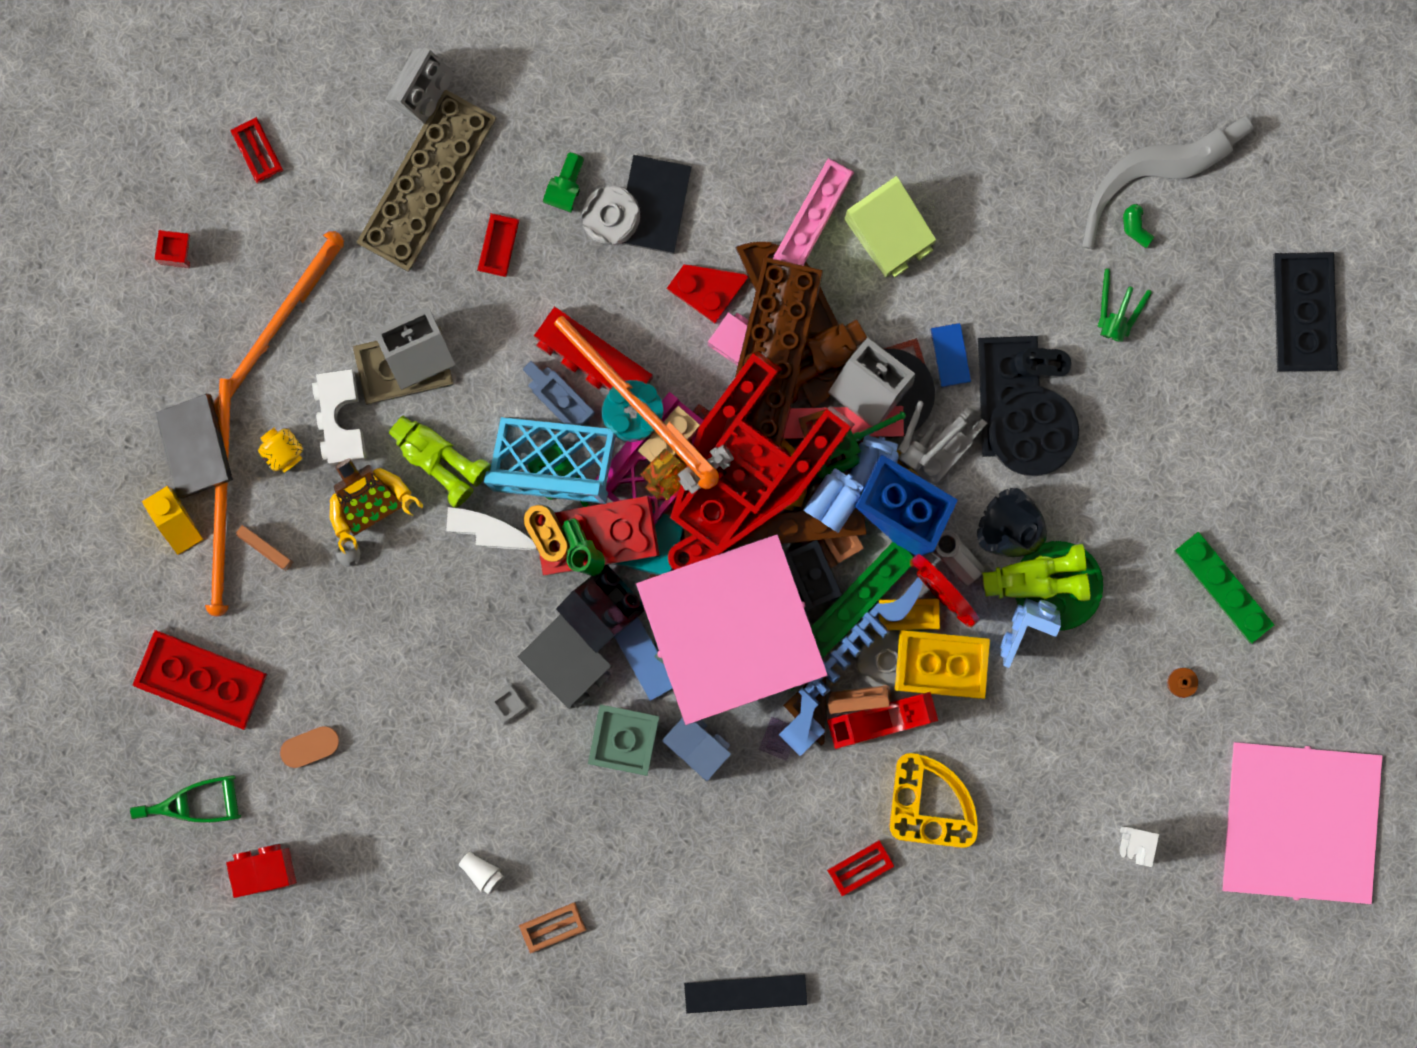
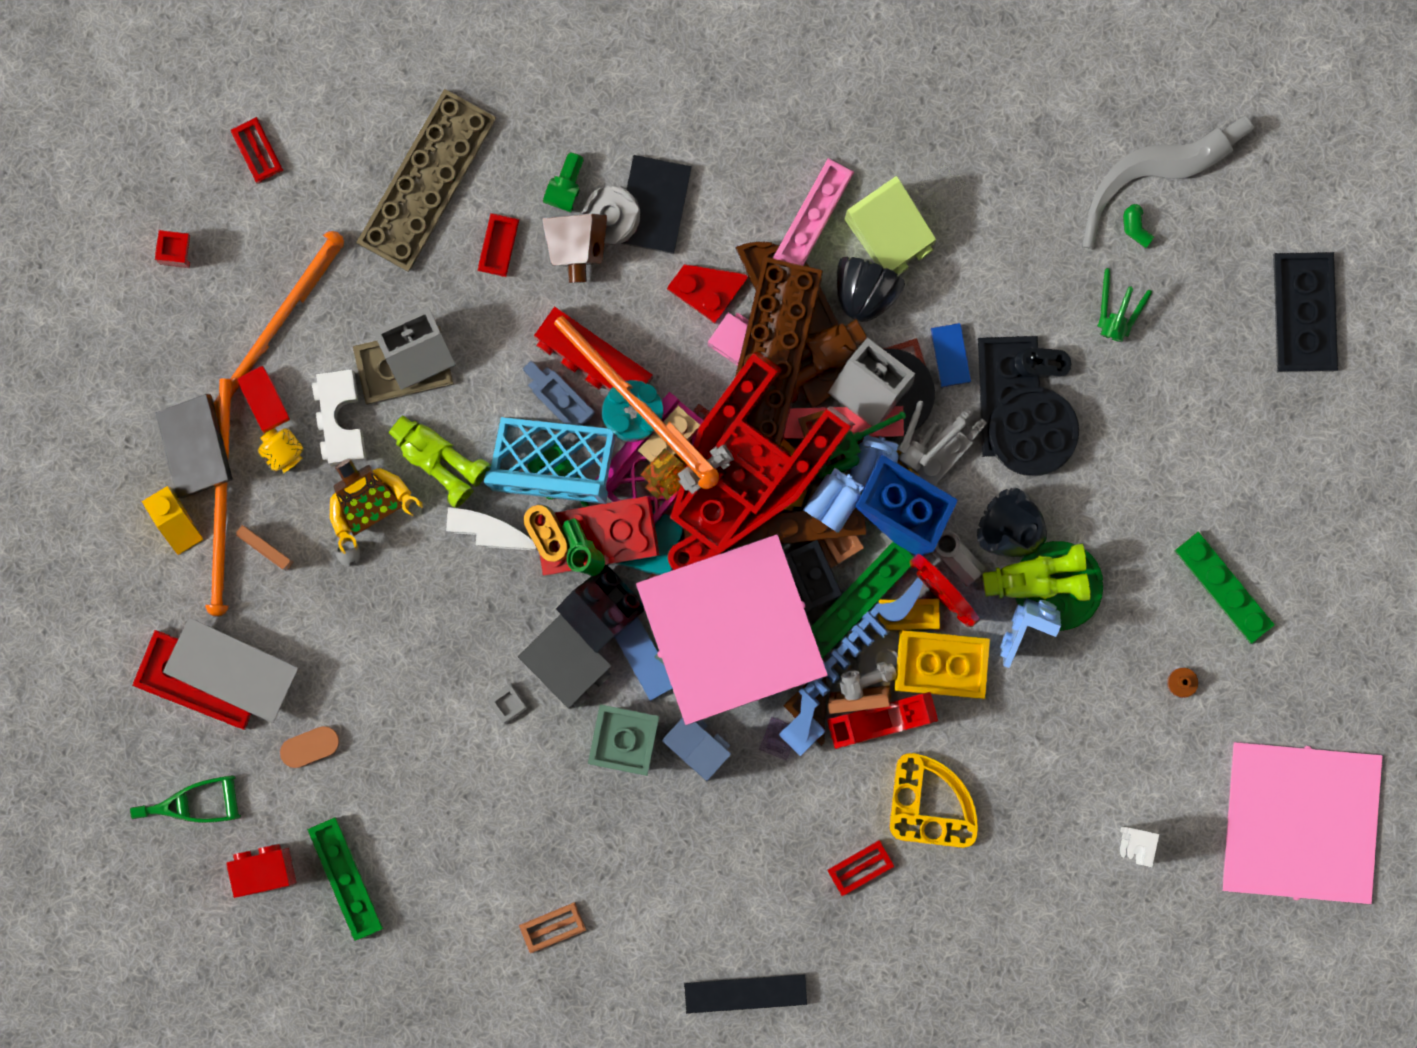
(231, 670): none -> light grey tile
(263, 399): none -> red slope
(345, 878): none -> green plate
(420, 85): light grey slope -> none
(483, 874): white cone -> none
(576, 242): none -> torso
(853, 683): none -> light grey bar
(866, 288): none -> black hair

